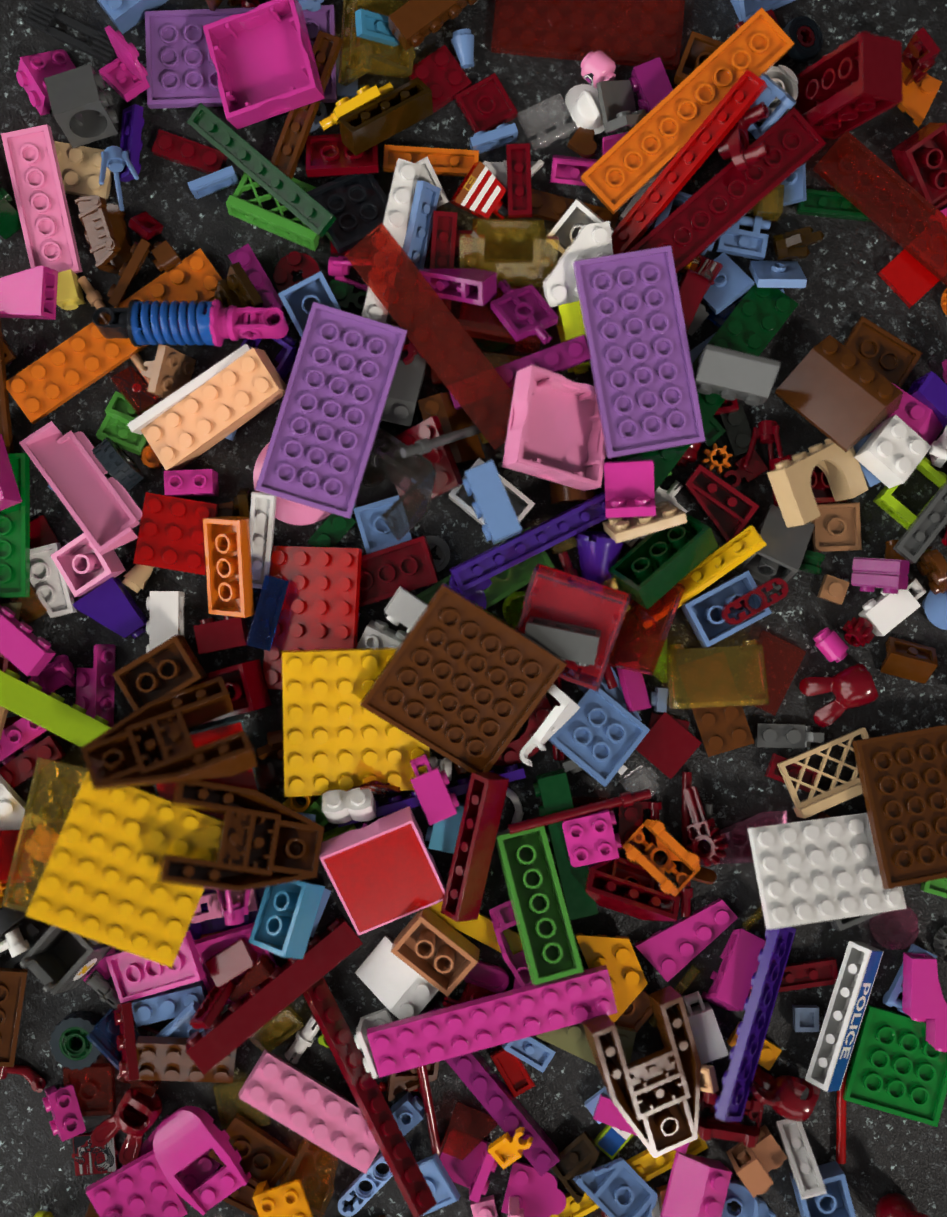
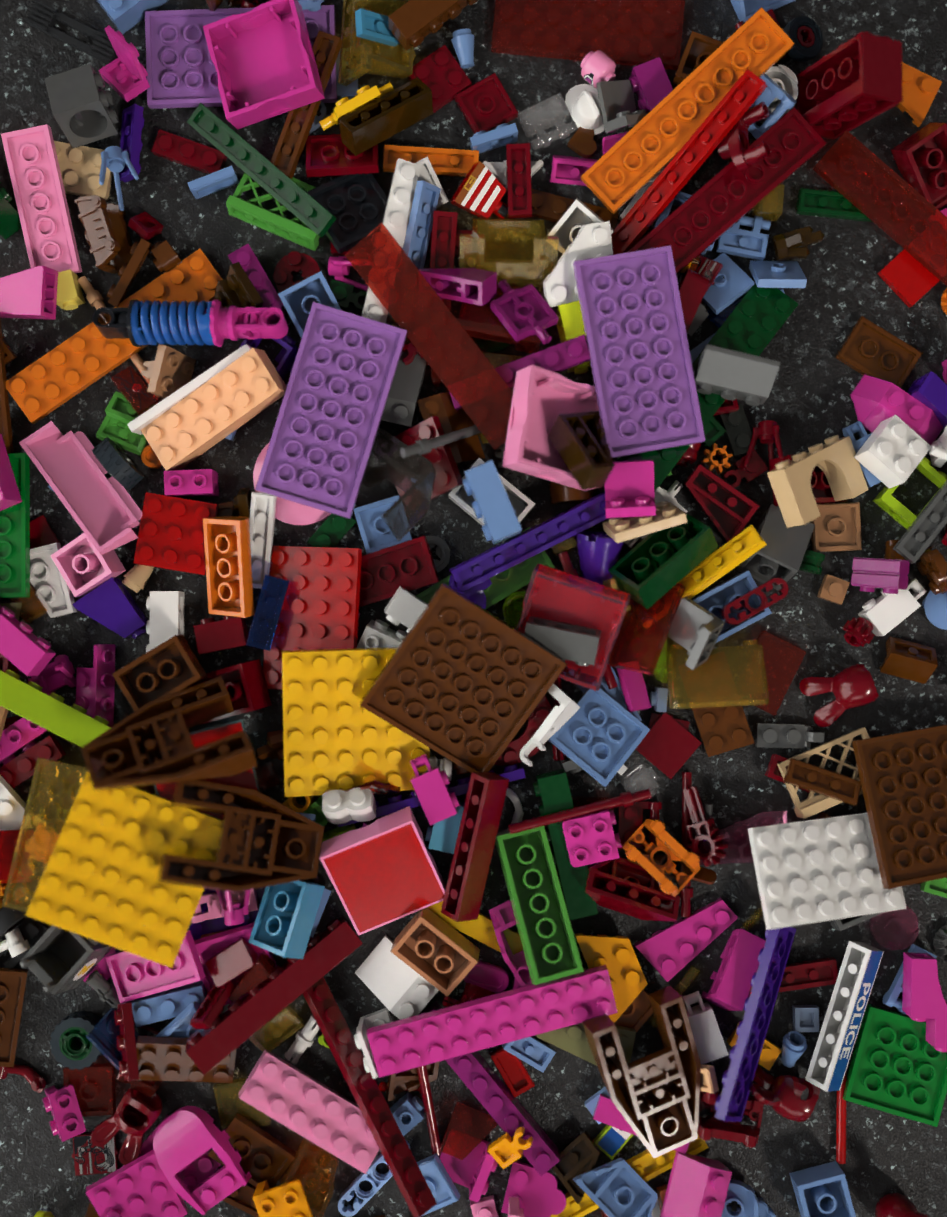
(35, 68): dark pink bracket -> none
(583, 448): none -> dark brown wedge
(695, 631): none -> dark grey bracket
(755, 1163): nougat brick -> none
(793, 1047): none -> medium blue cone
(795, 187): medium blue plate -> none
(801, 1158): white plate -> none
(822, 781): none -> reddish brown tile
(830, 645): dark pink brick -> none
(839, 393): reddish brown slope -> none
(919, 56): dark red bracket -> none

